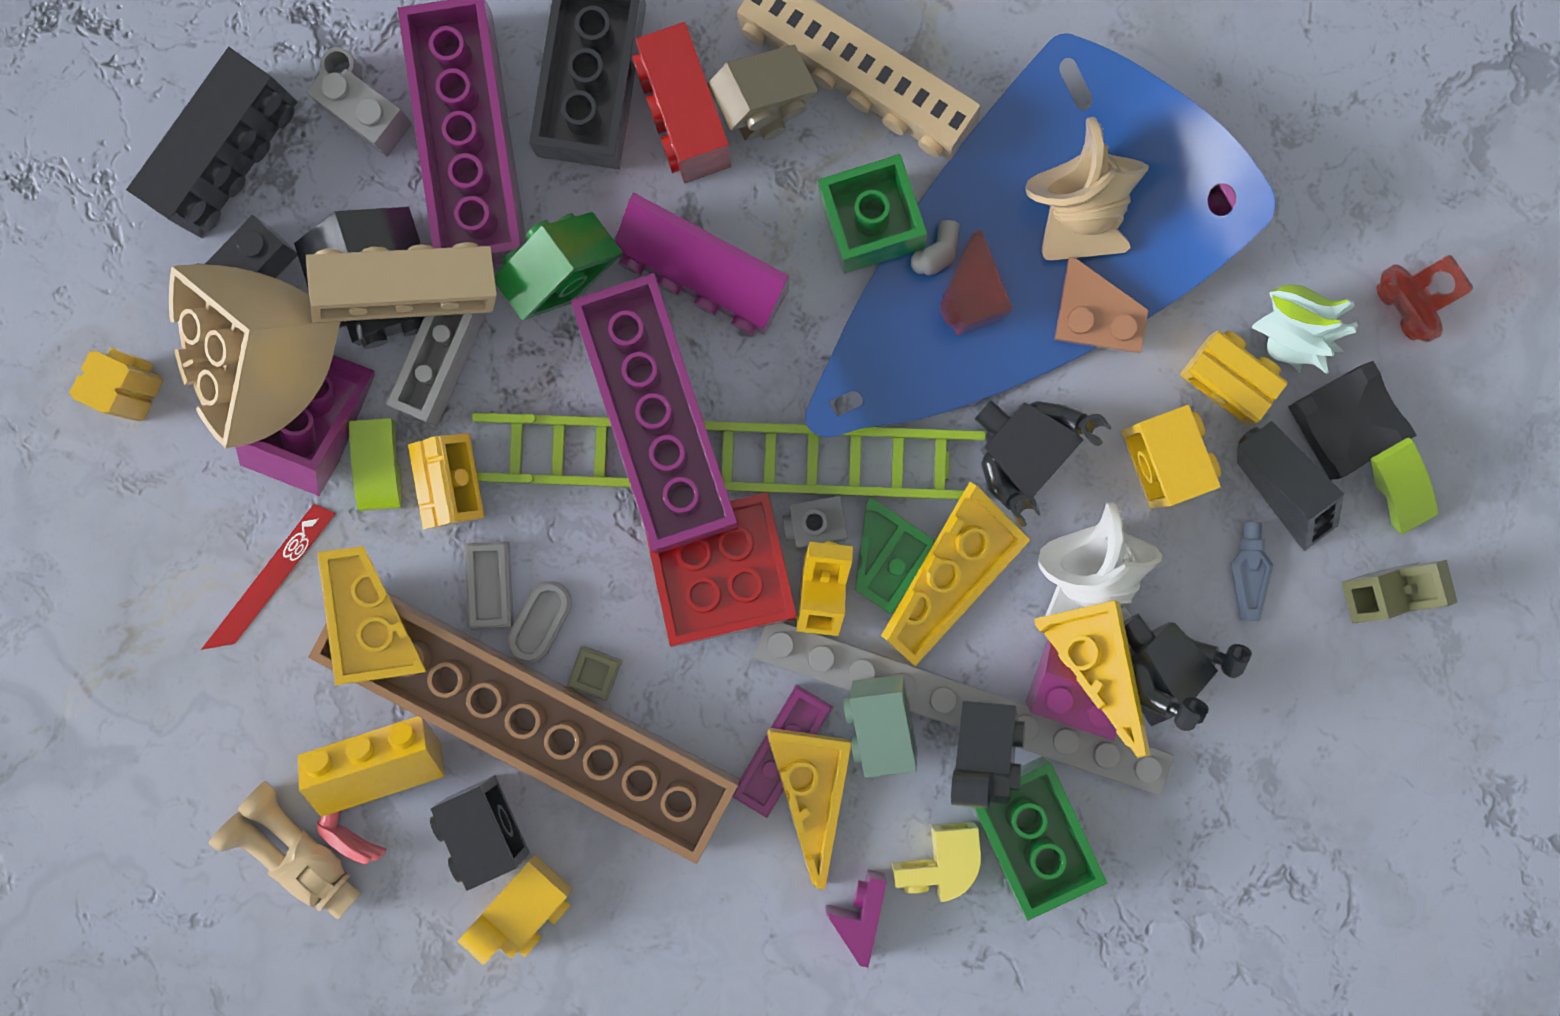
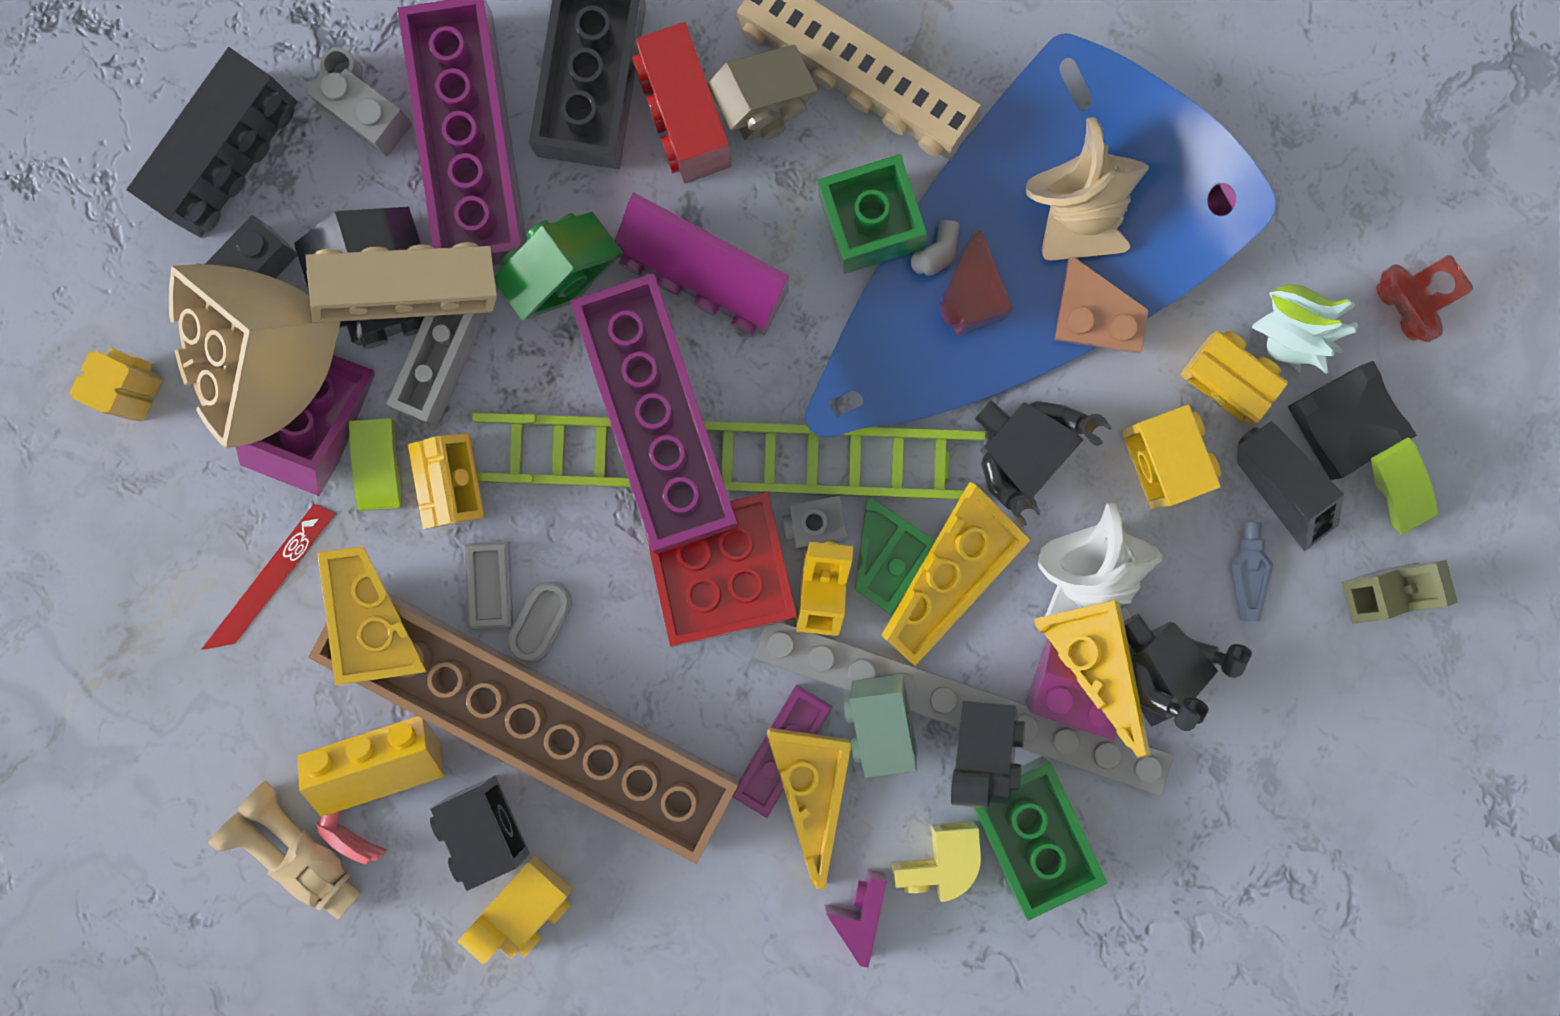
(594, 673): olive tile -> none

